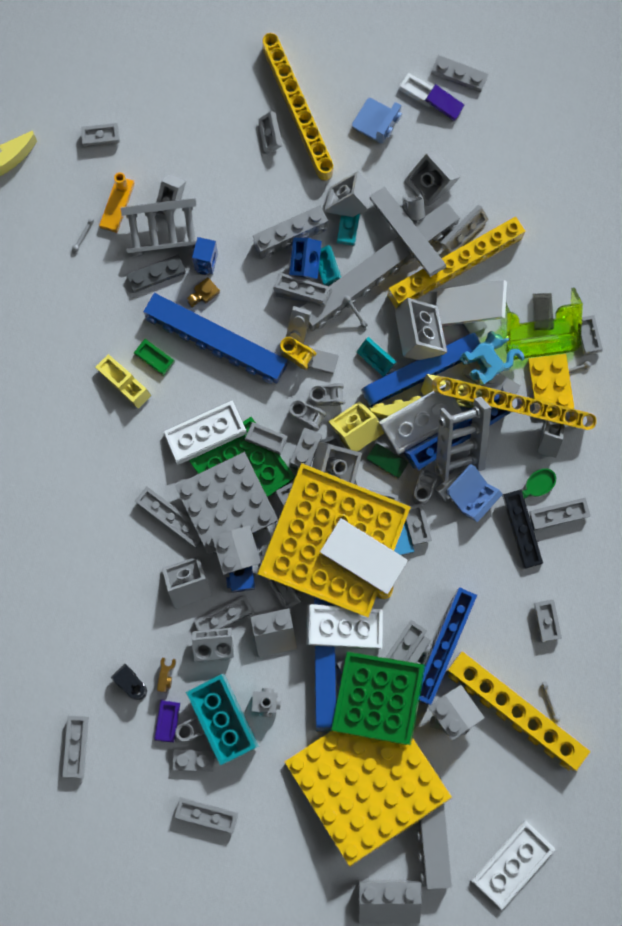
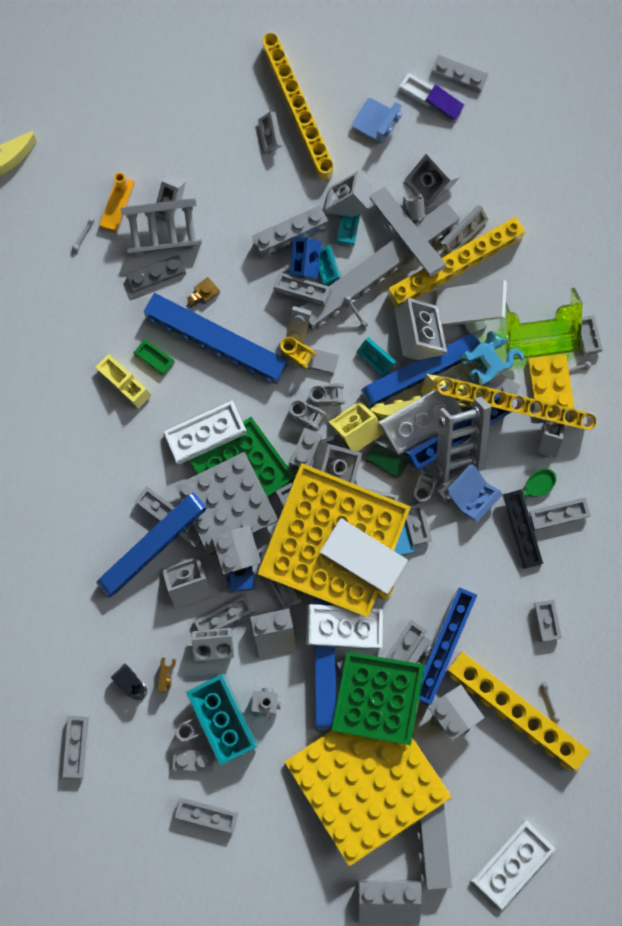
(100, 134): light grey plate -> none
(151, 545): none -> blue beam
(167, 721): dark purple tile -> none
(205, 256): blue brick -> none
(266, 438): light grey tile -> none
(543, 311): clear smoke tile -> none

